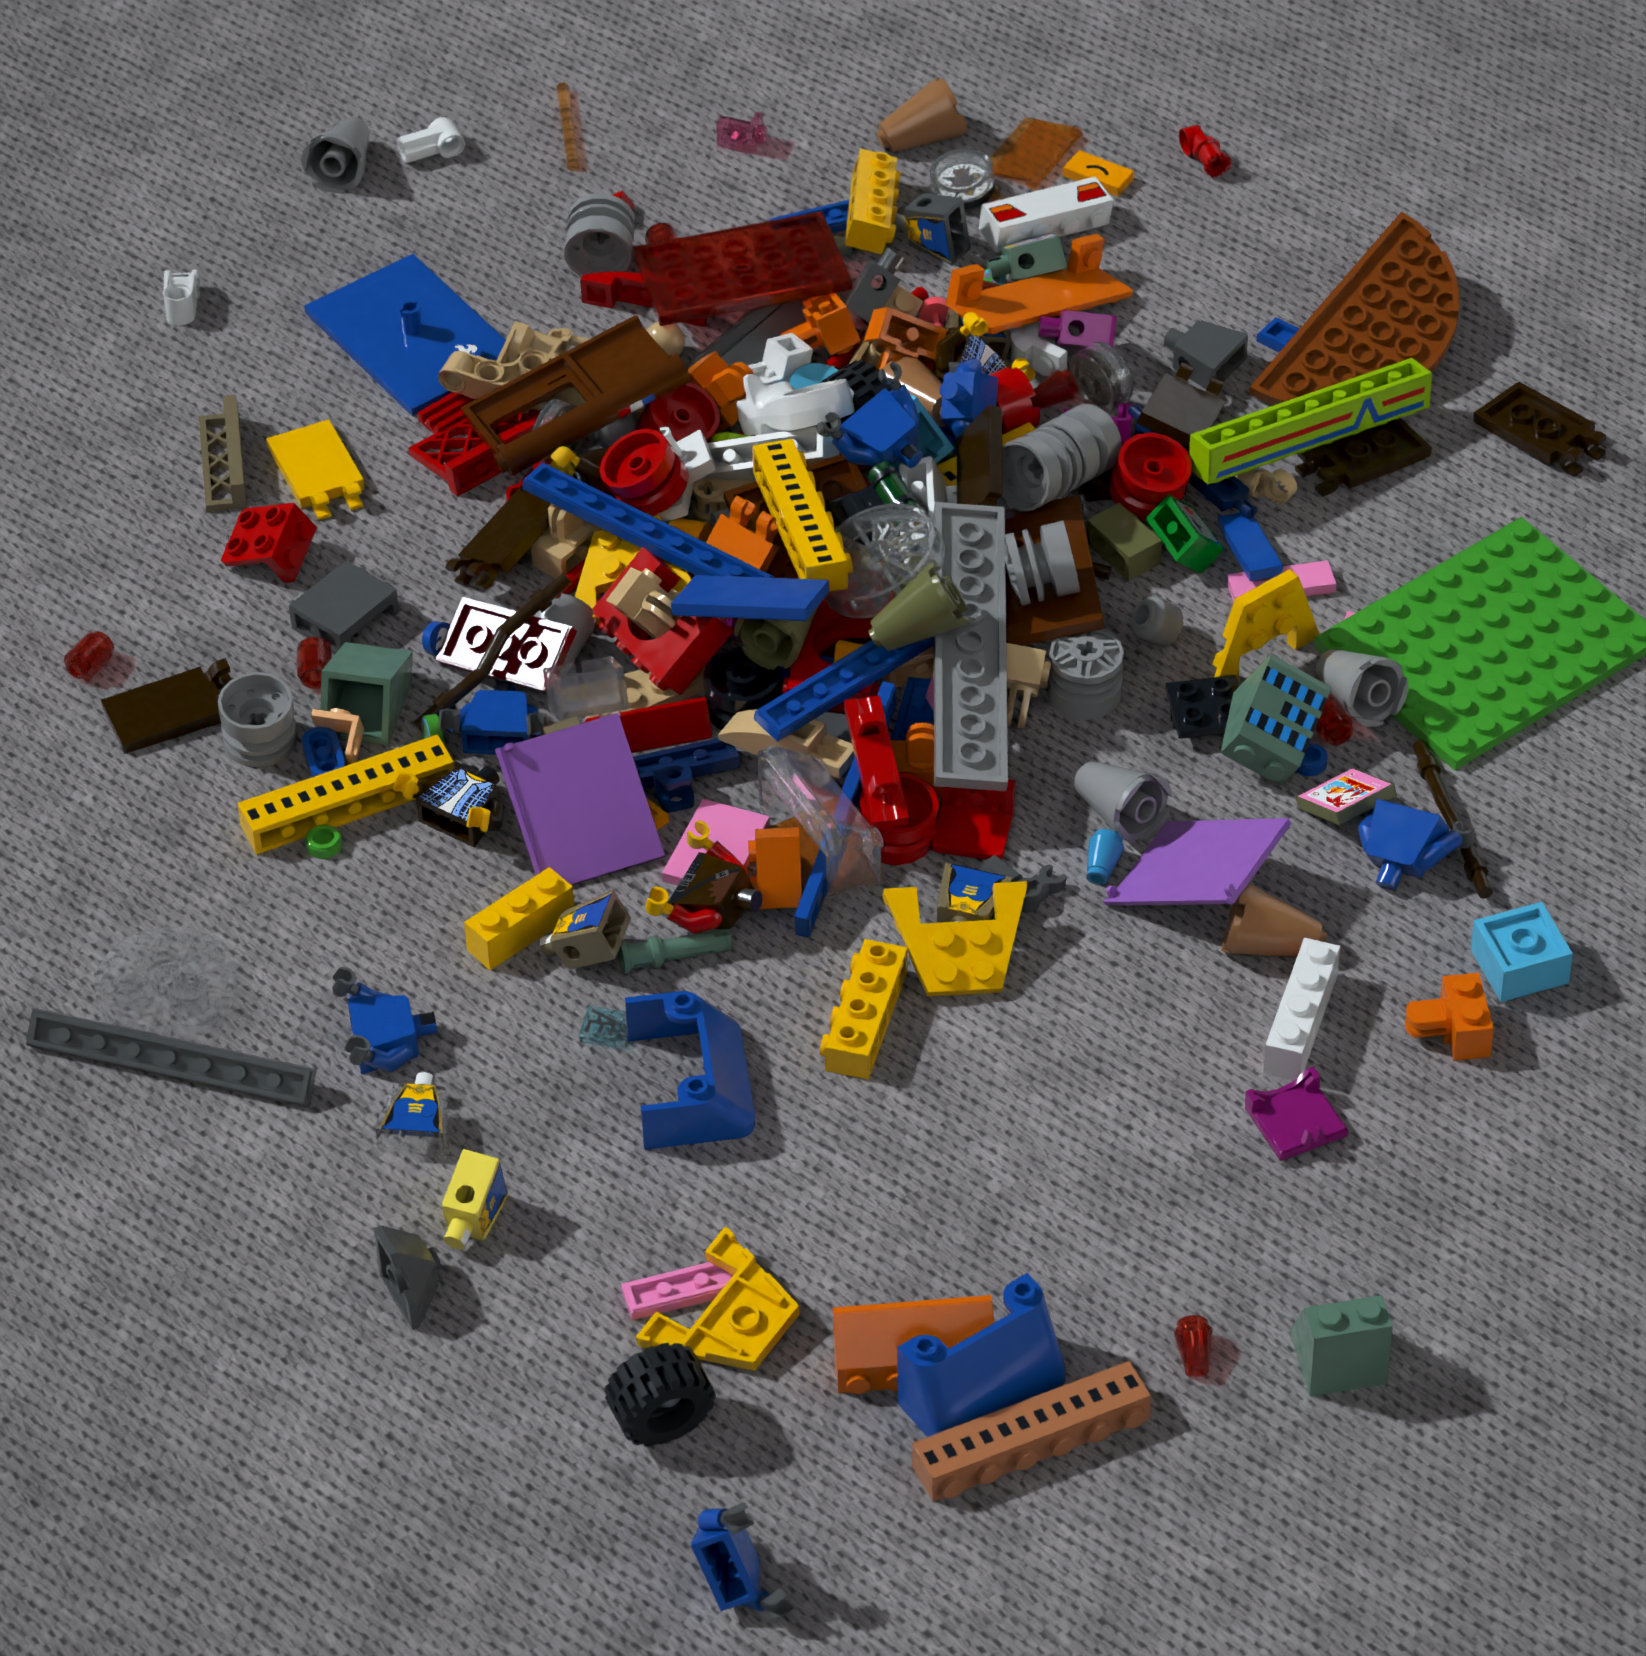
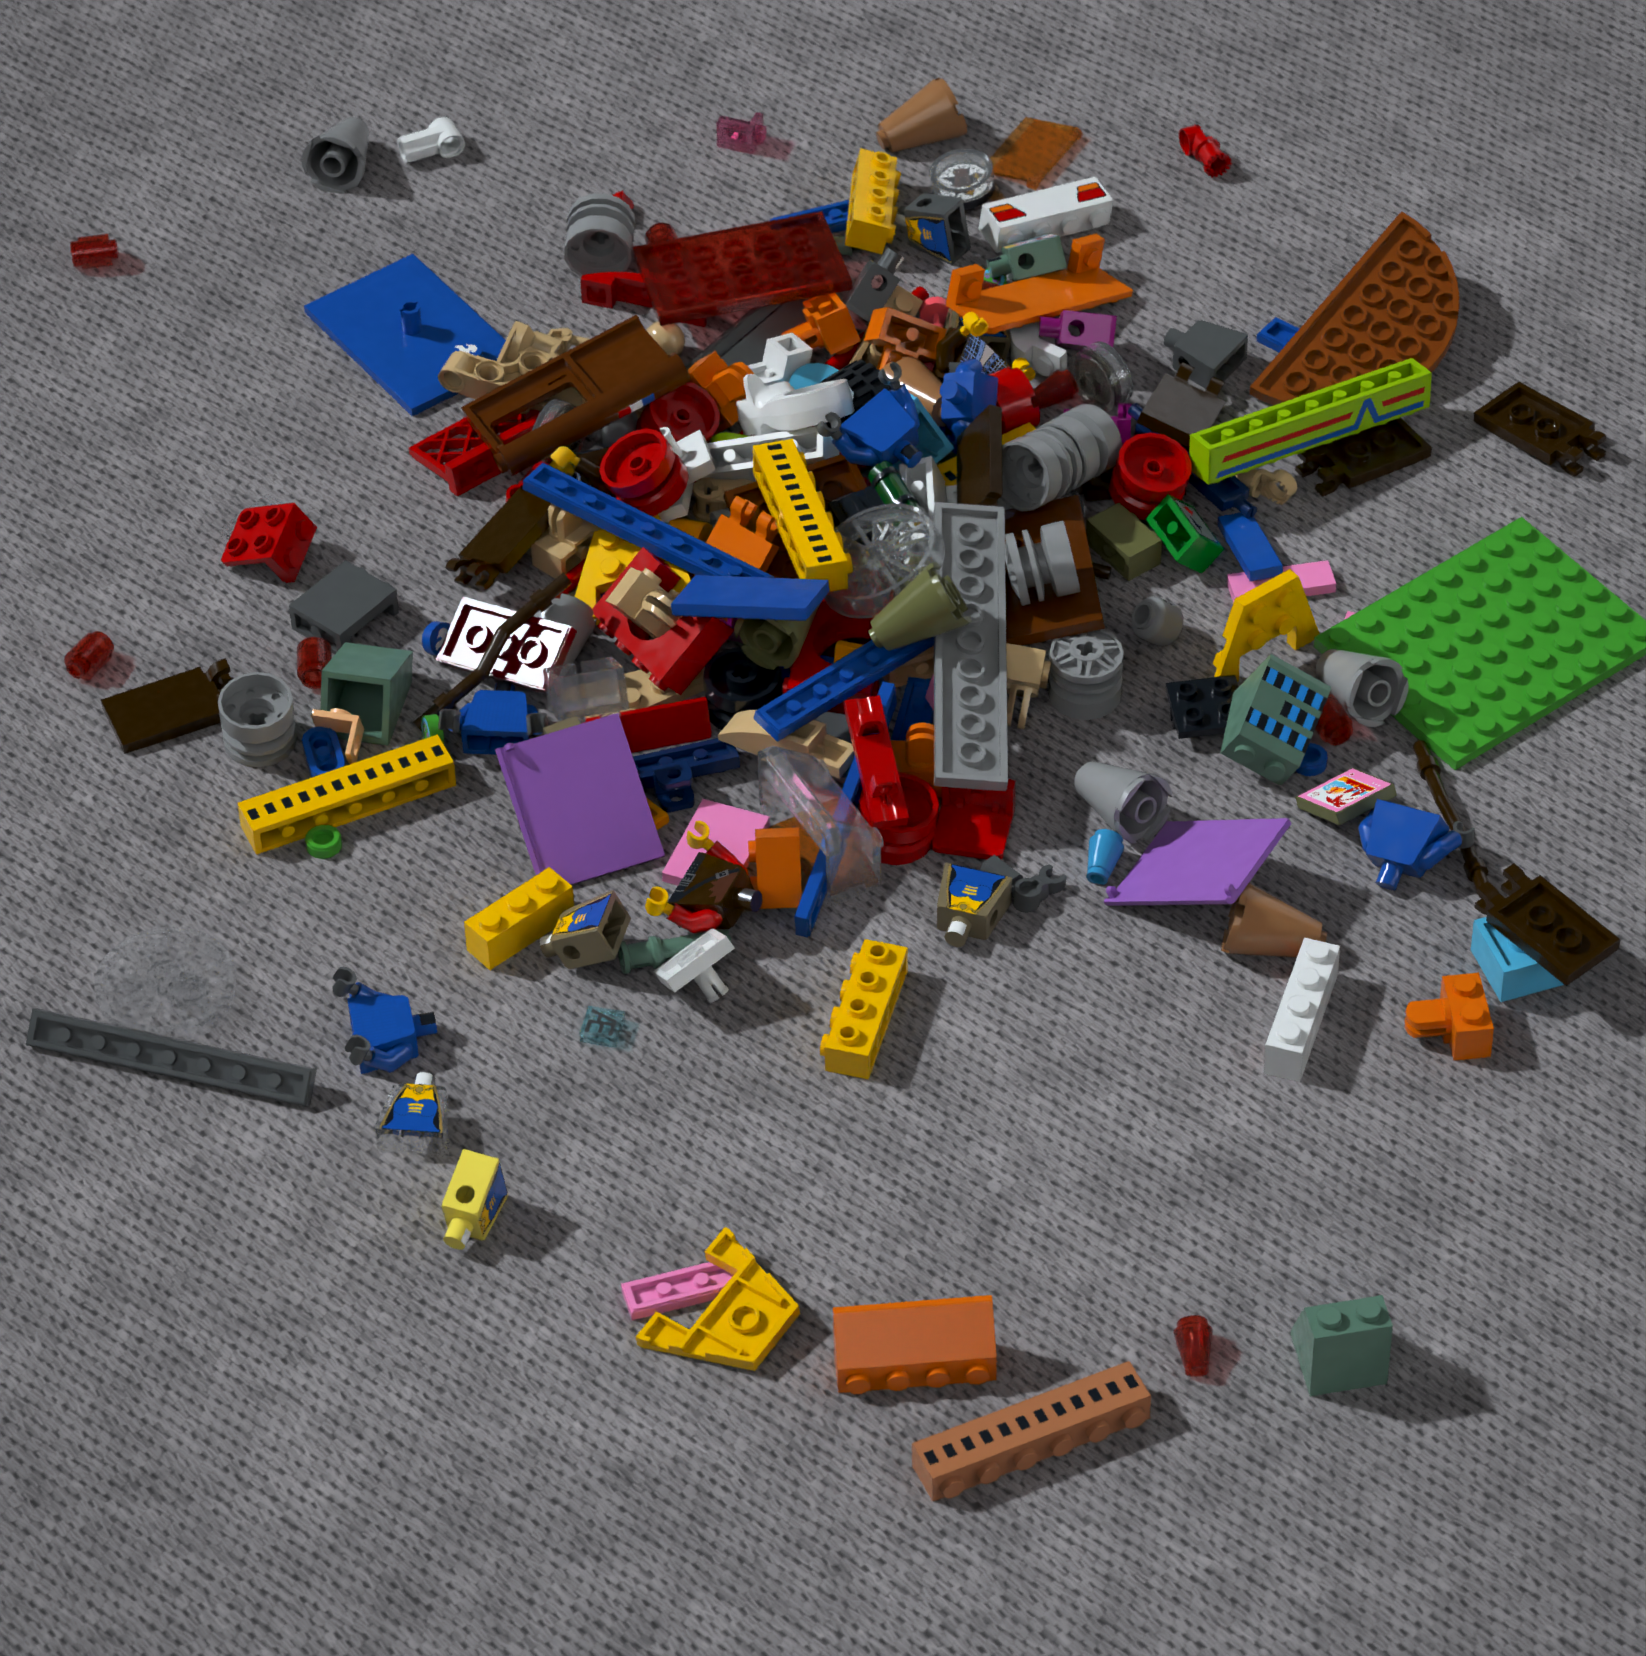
(94, 251): none -> clear red brick
(181, 296): white piece -> none
(233, 455): dark tan fence -> none
(317, 467): yellow tile -> none
(407, 1271): dark grey slope -> none
(446, 407): red tile -> none
(456, 803): torso -> none
(568, 126): clear orange bar -> none
(659, 1394): black tyre -> none
(696, 963): none -> white tile
(708, 1105): blue windscreen -> none
(732, 1562): blue torso -> none
(962, 954): yellow wing -> none
(986, 1371): blue windscreen -> none
(1110, 175): light orange tile -> none
(1295, 1116): magenta piece -> none
(1546, 924): none -> dark brown tile

